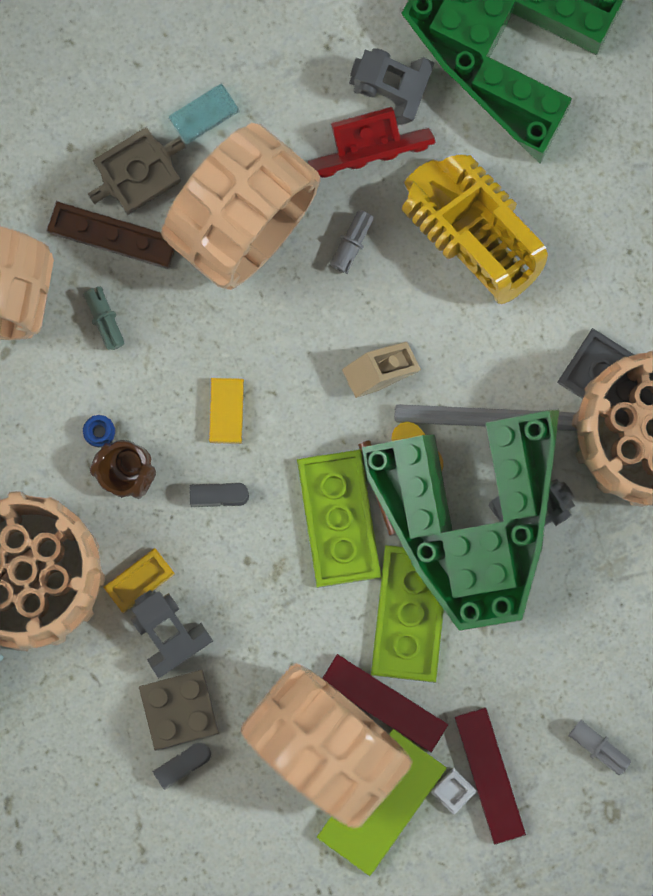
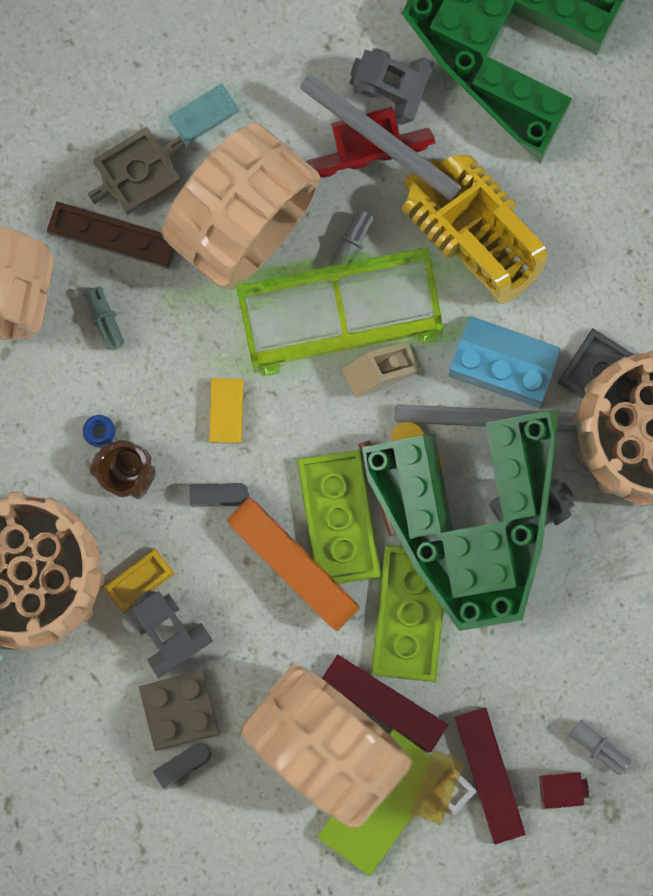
(293, 564): none -> orange beam
(340, 309): none -> windscreen
(380, 137): none -> light grey axle
(437, 787): none -> clear yellow plate
(504, 362): none -> medium azure slope
(563, 790): none -> dark red brick

